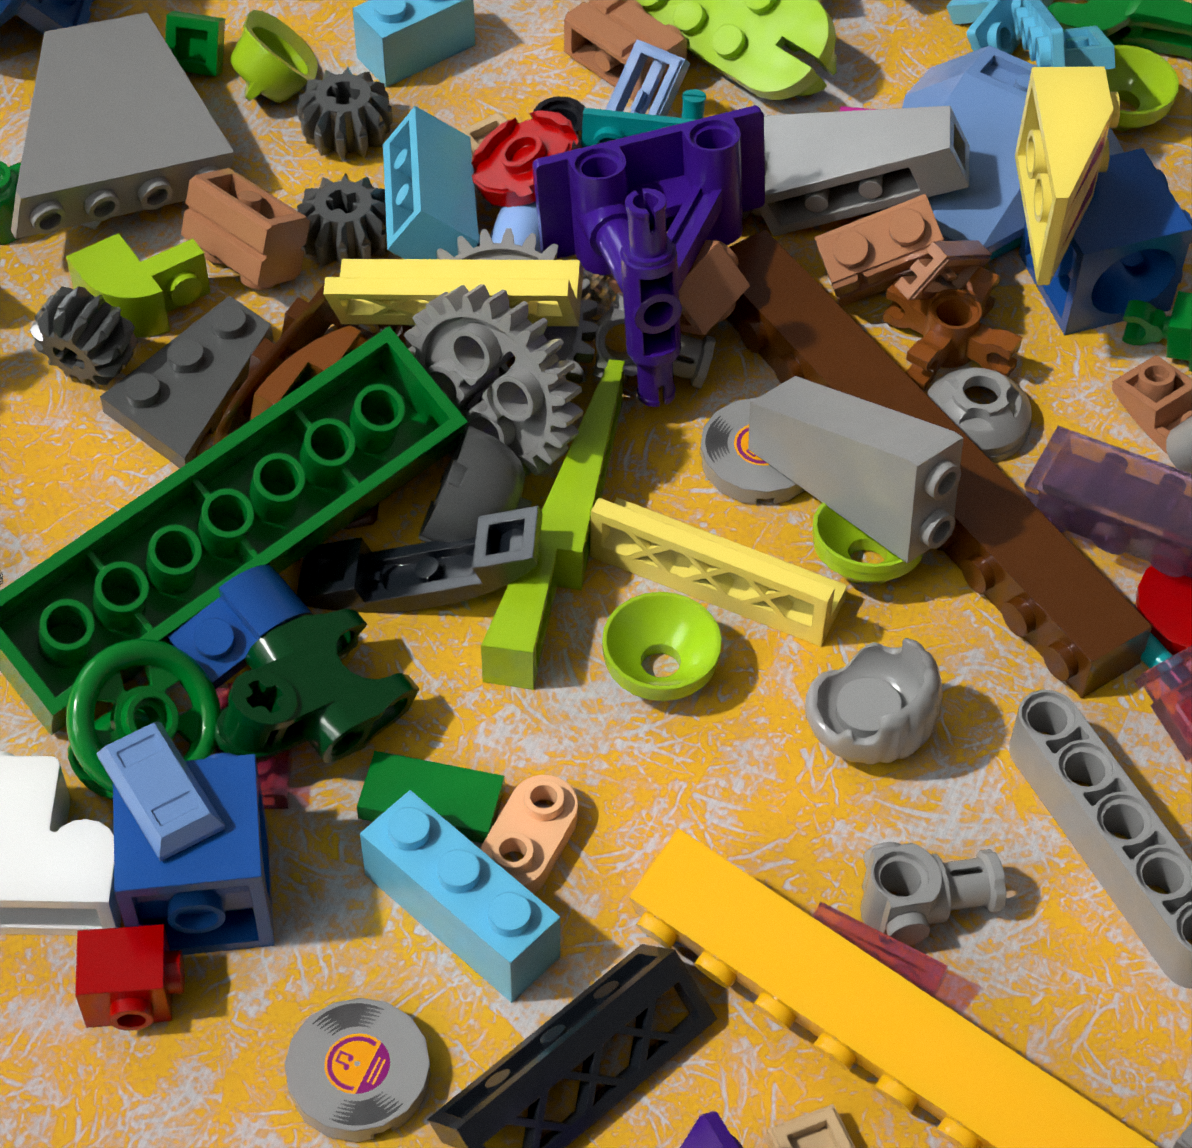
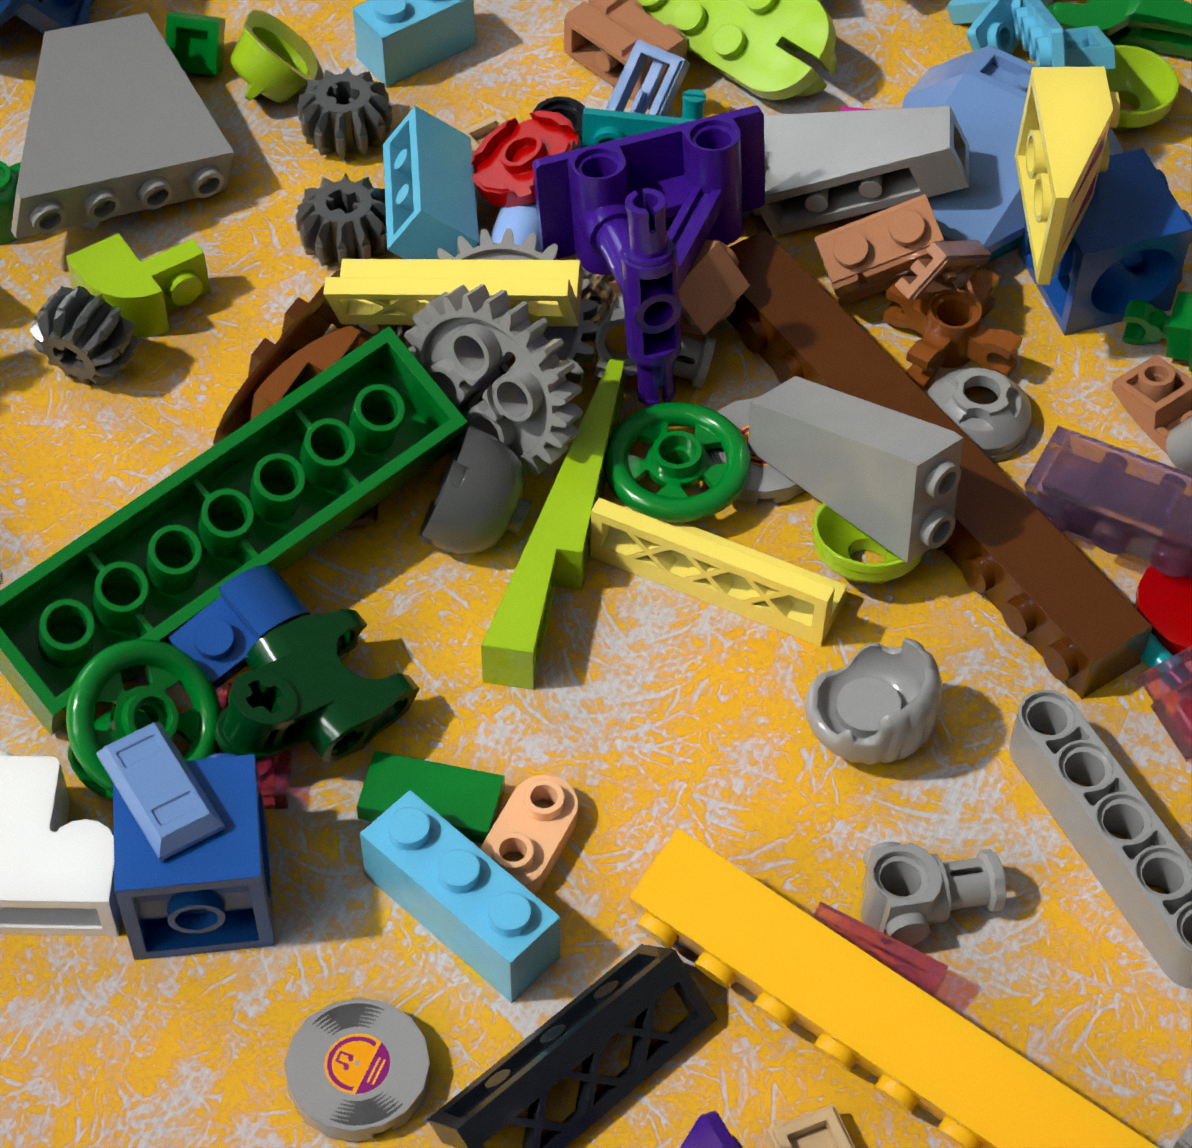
(127, 976): red brick -> none
(187, 383): dark grey wing -> none
(245, 228): nougat brick -> none
(425, 573): black slope -> none
(667, 626): lime piece -> none
(677, 462): none -> green plate

